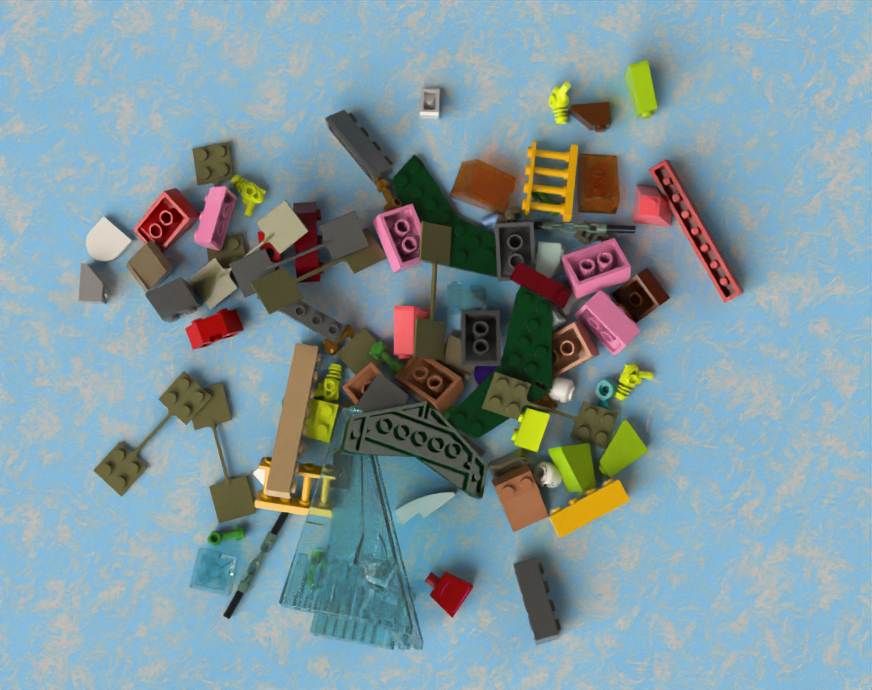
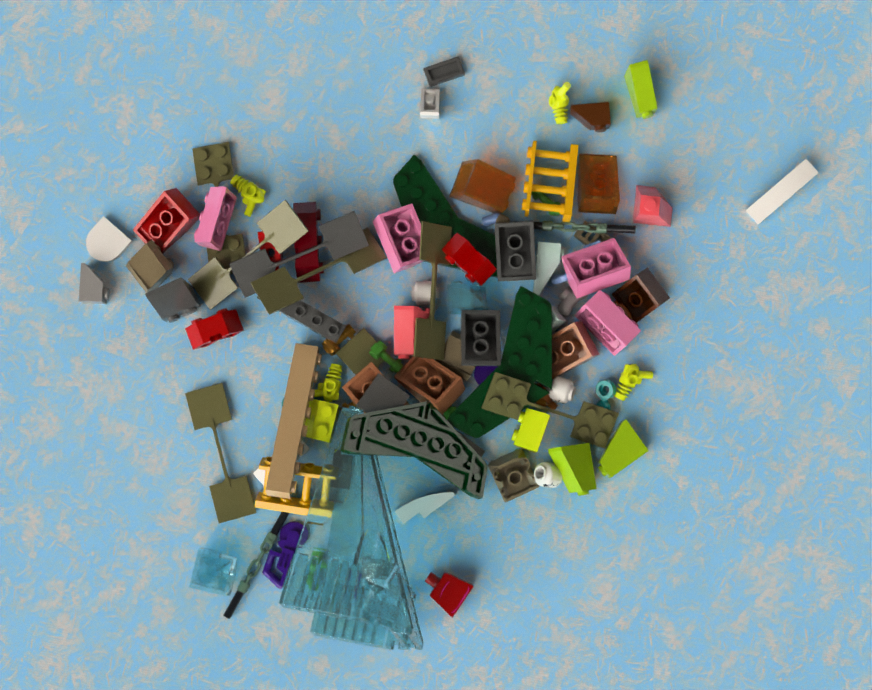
(122, 466): olive hinge -> none
(216, 537): bright green bar -> none
(288, 543): none -> dark purple piece
(358, 145): dark grey slope -> none
(392, 203): pearl gold bar -> none
(422, 293): none -> white head
(444, 71): none -> dark grey tile
(470, 261): none -> red brick
(512, 214): dark tan arm -> none
(520, 497): nougat slope -> none
(536, 601): dark grey wedge -> none
(541, 285): dark red slope -> none
(588, 508): yellow slope -> none
(696, 231): red brick -> none
(782, 191): none -> white slope

